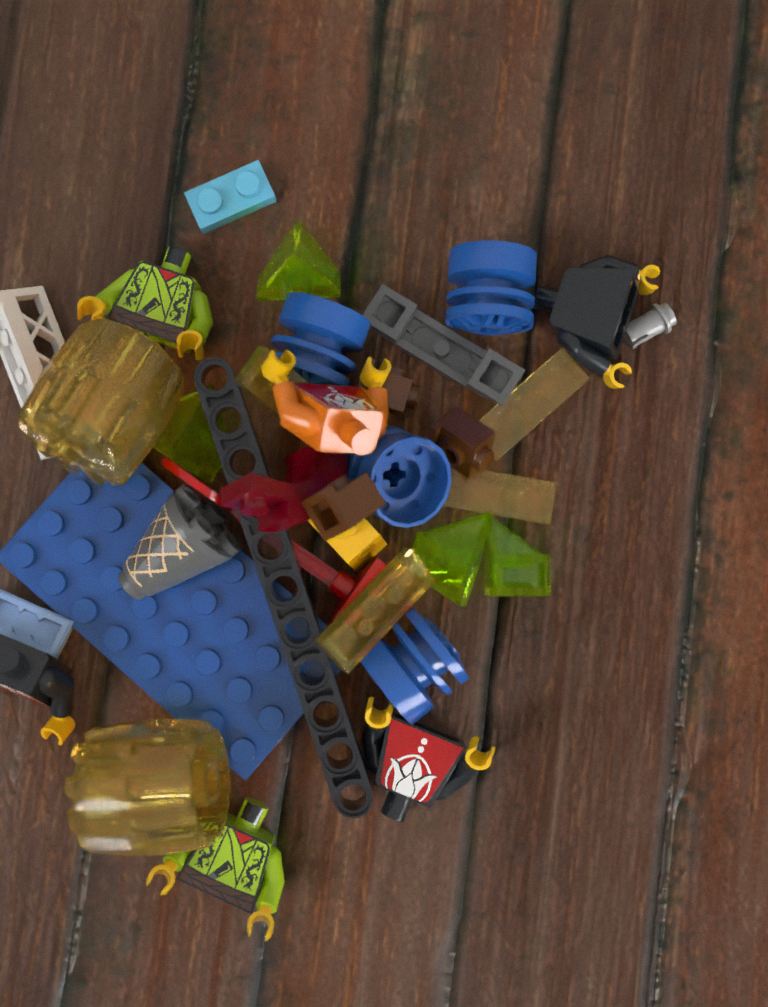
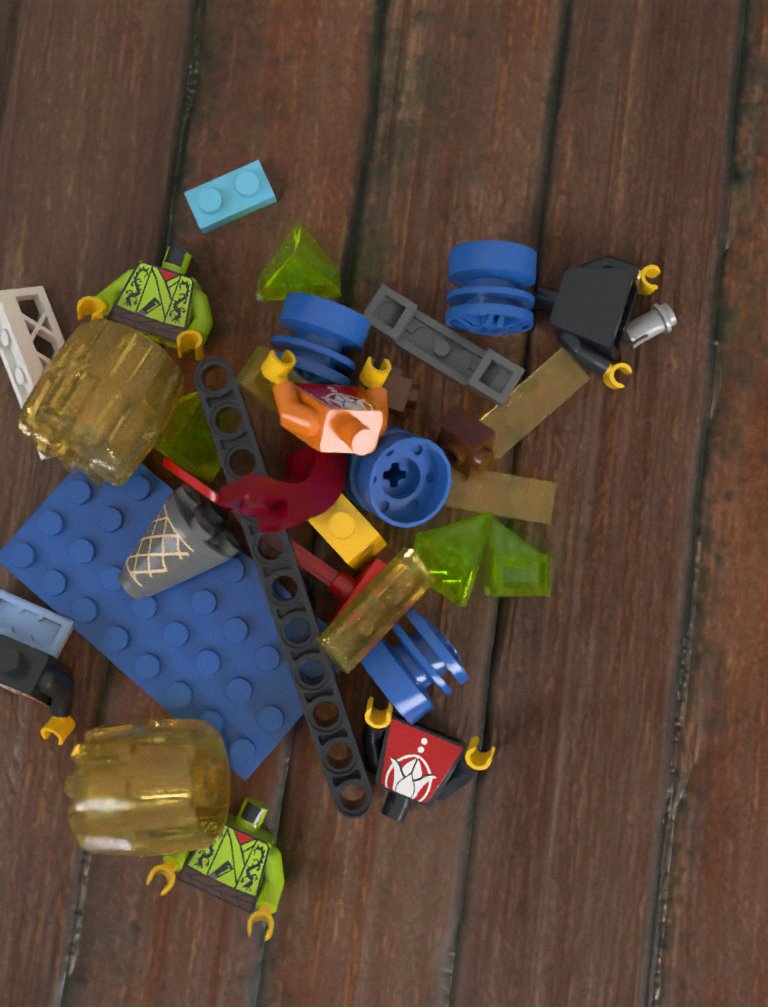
(342, 504): reddish brown brick -> none

